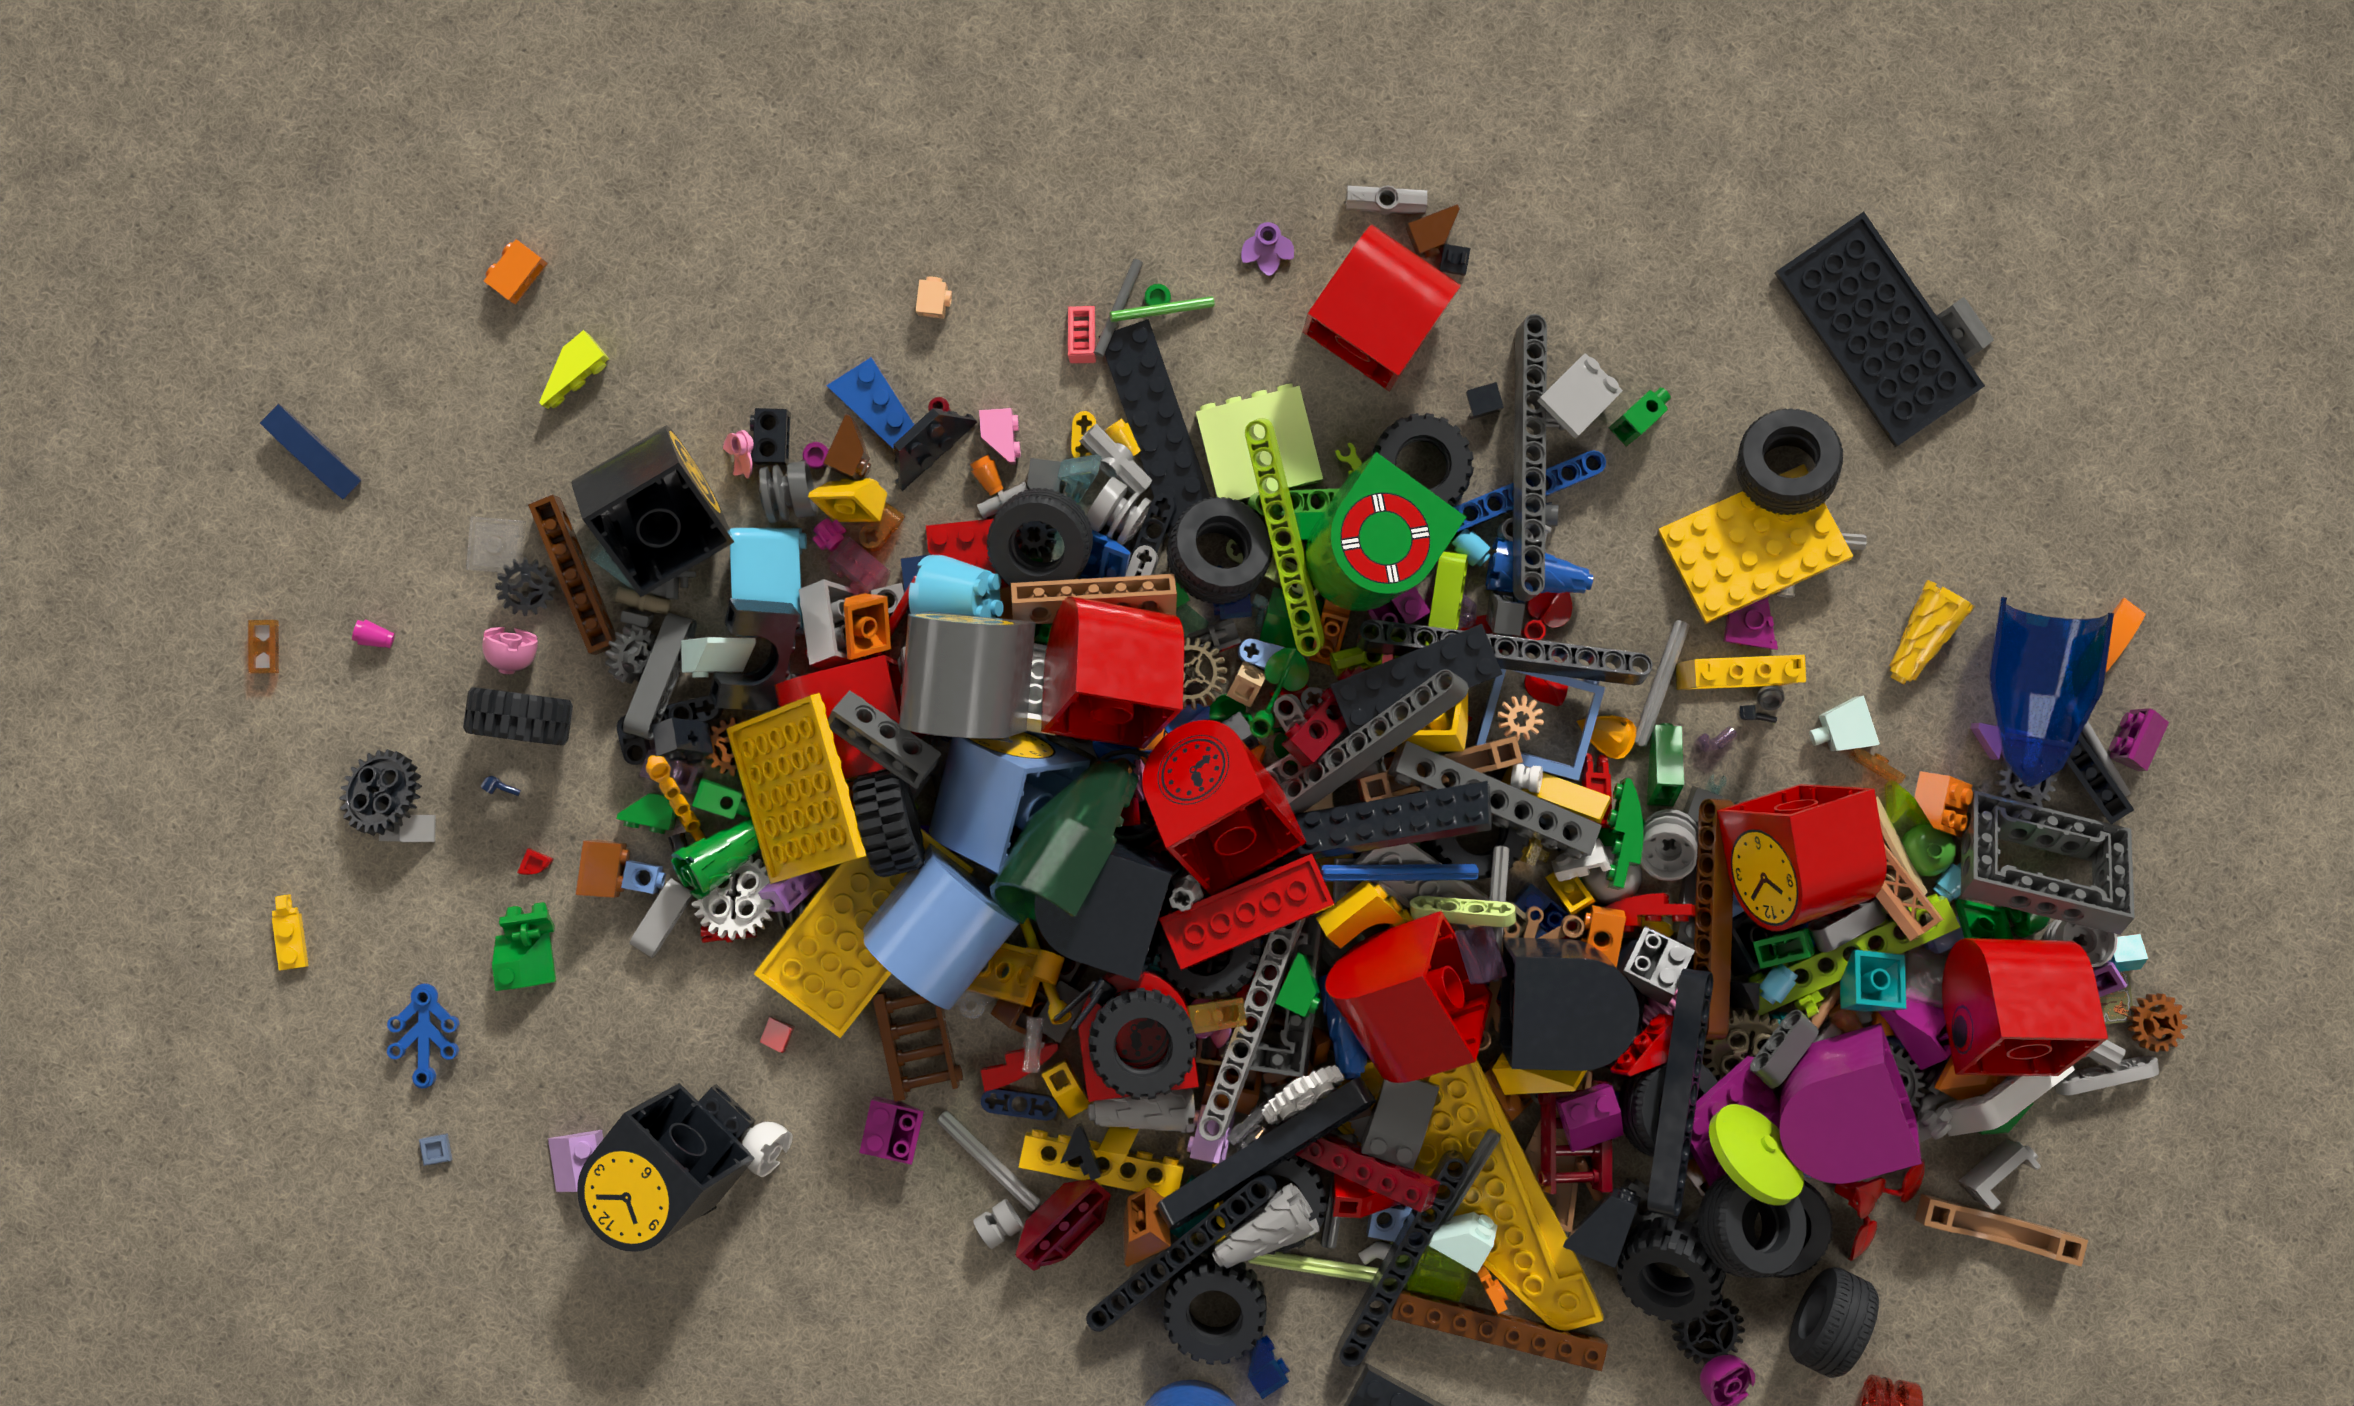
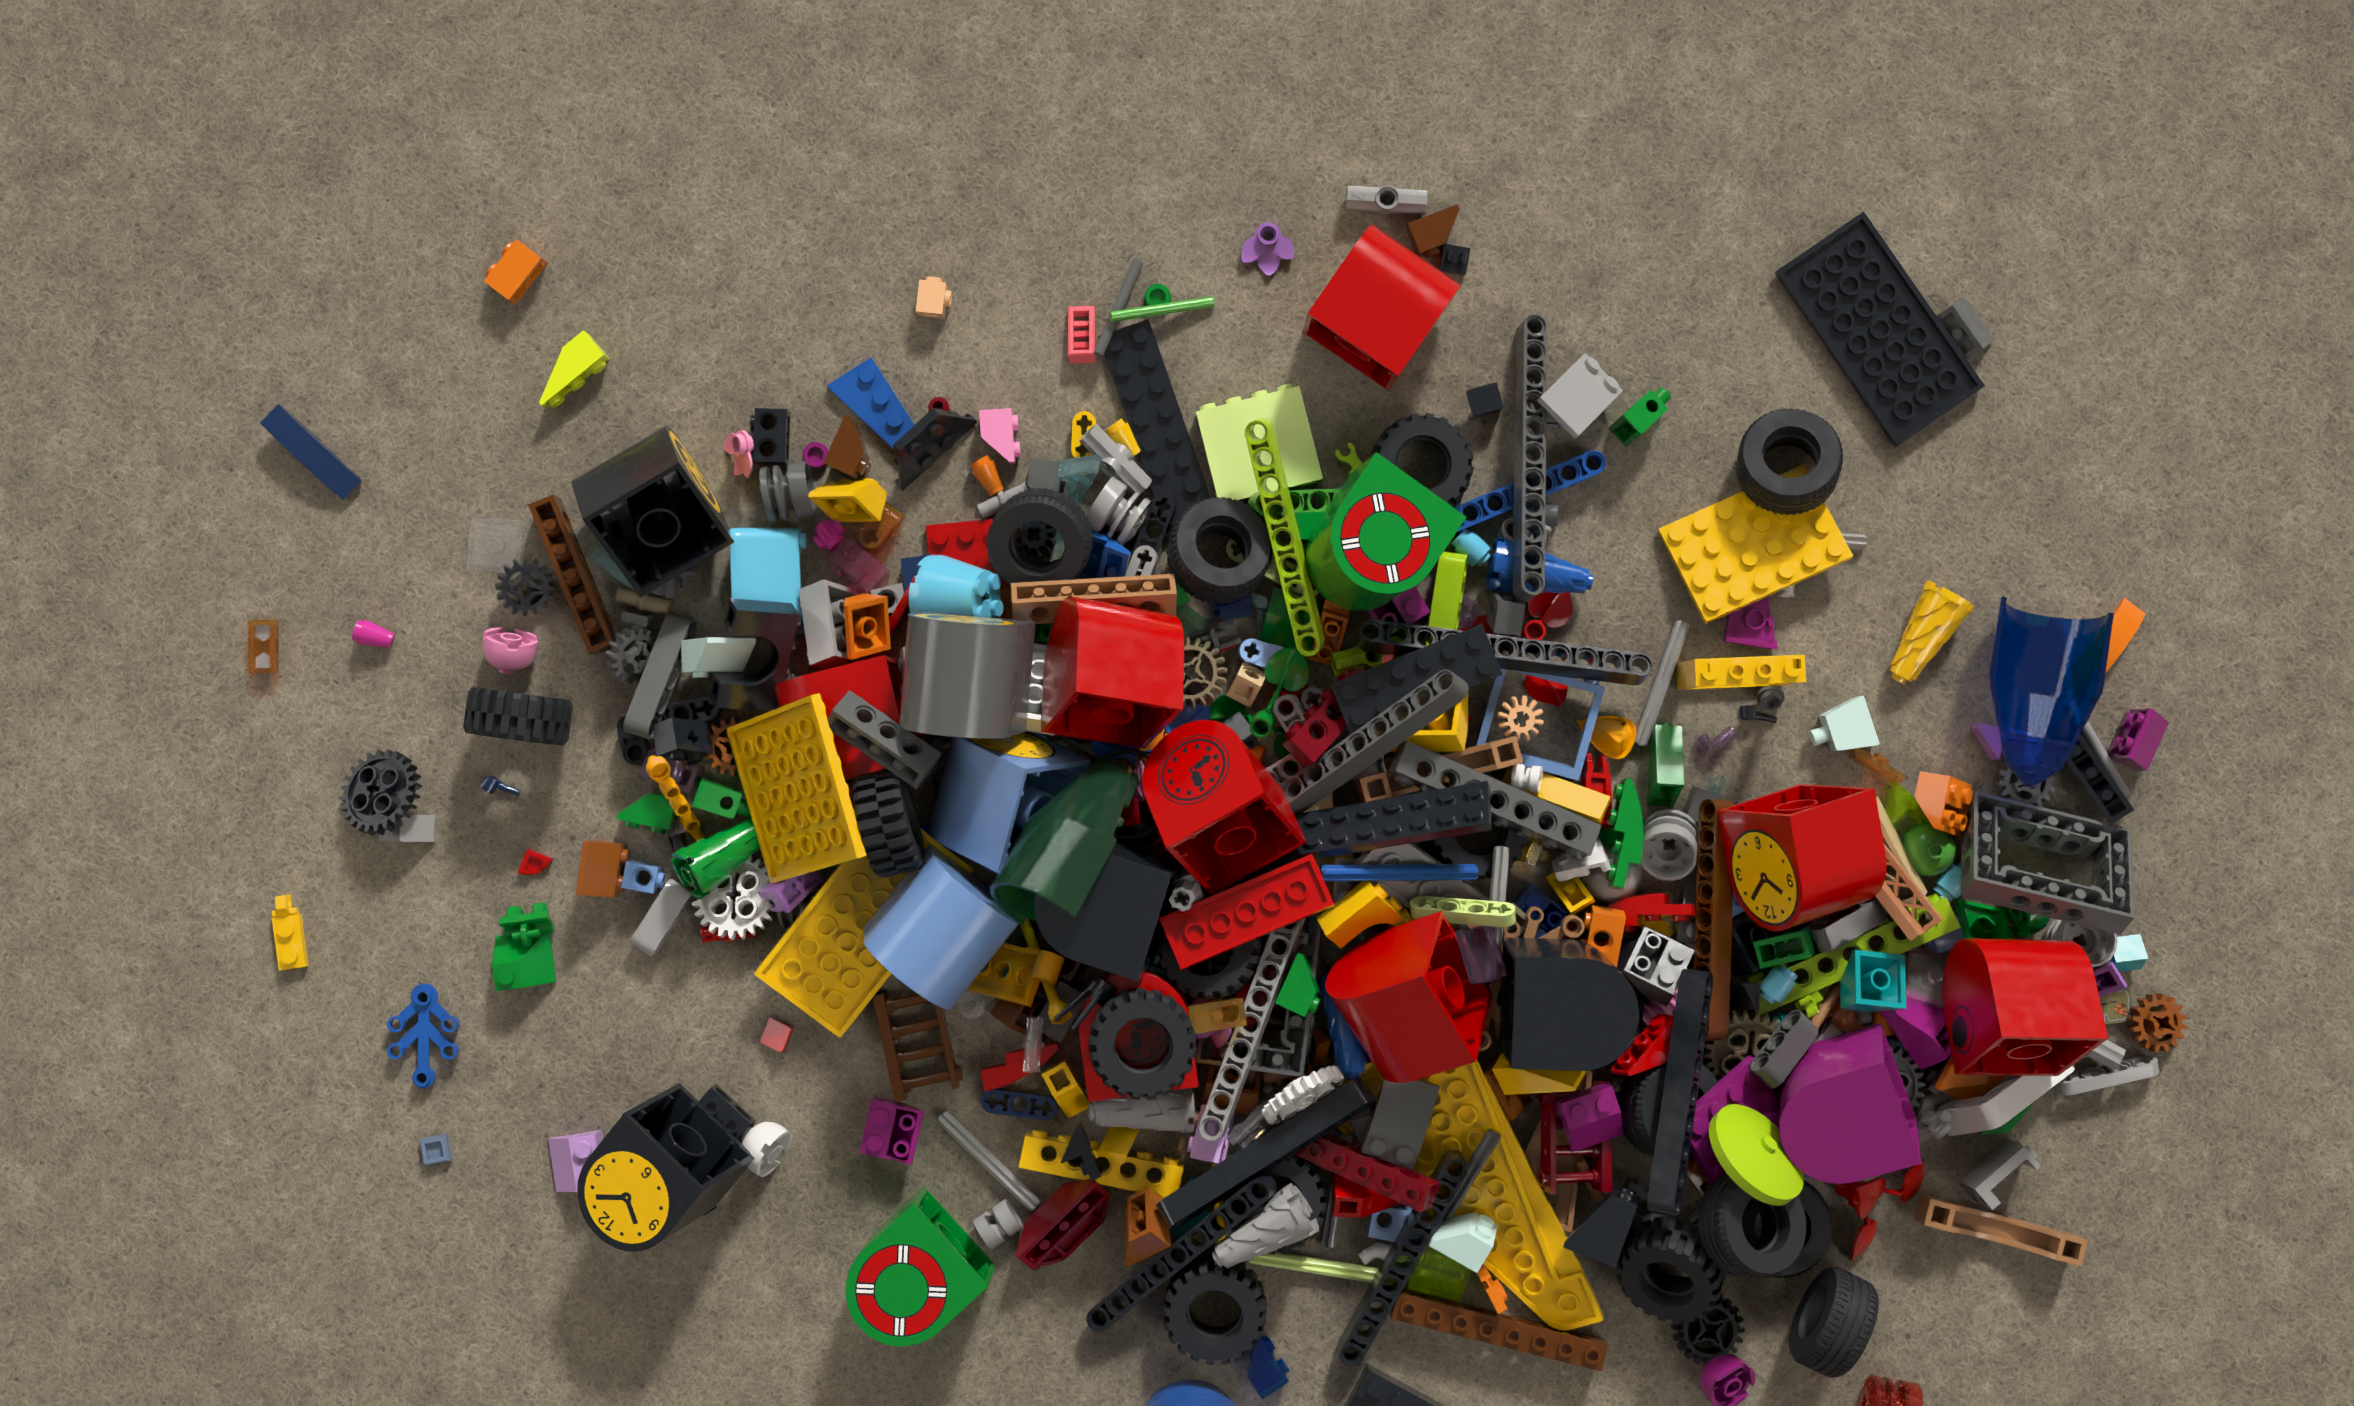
(915, 1274): none -> green brick

